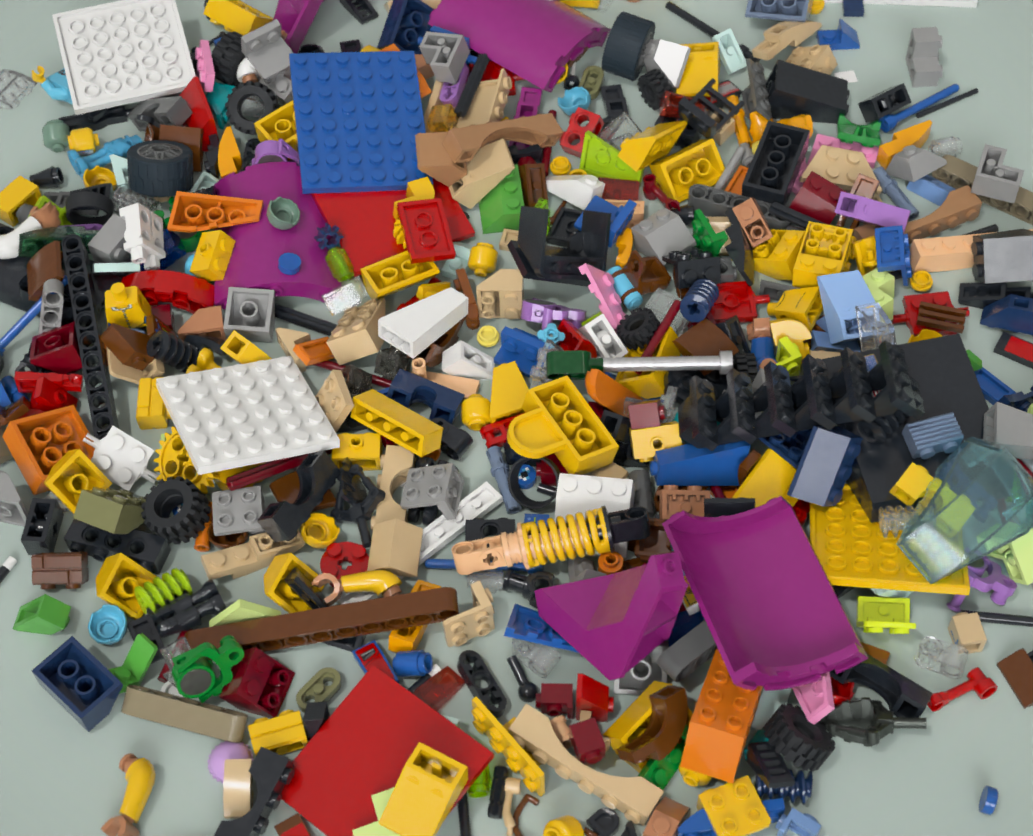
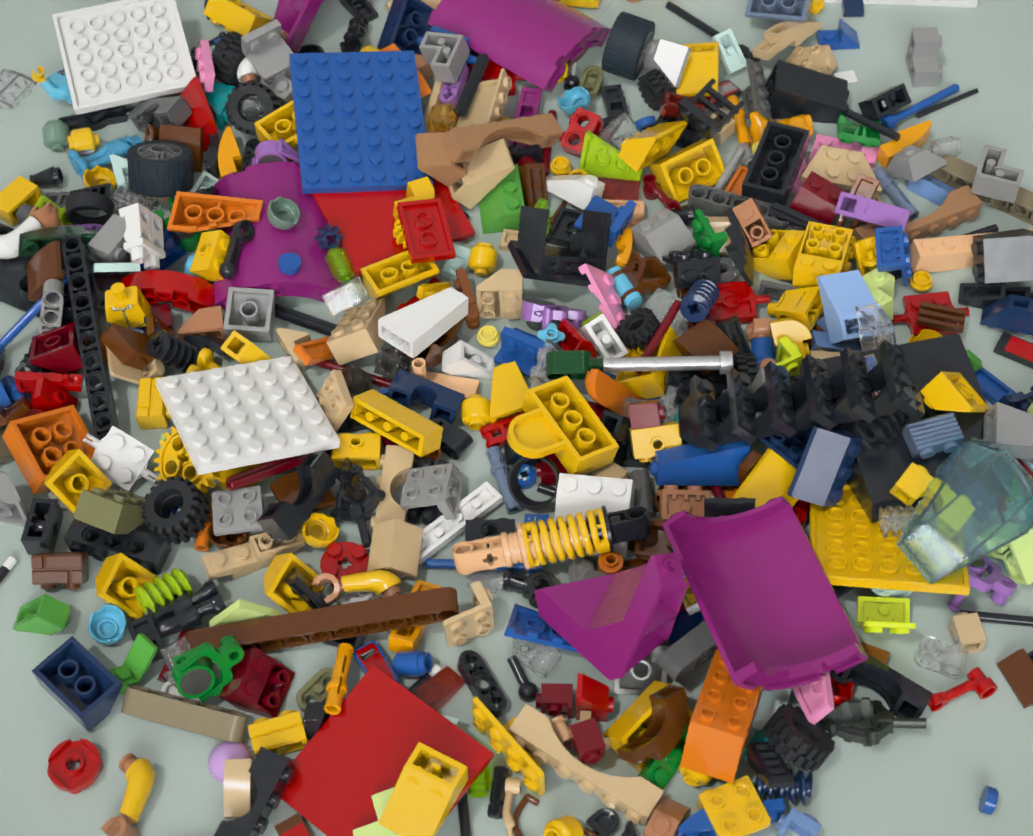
(74, 780): none -> red plate
(228, 267): none -> black piece
(337, 686): none -> light orange pin
(357, 29): none -> black hinge
(644, 123): none -> blue tile
(872, 125): none -> black bar
(952, 393): none -> yellow slope

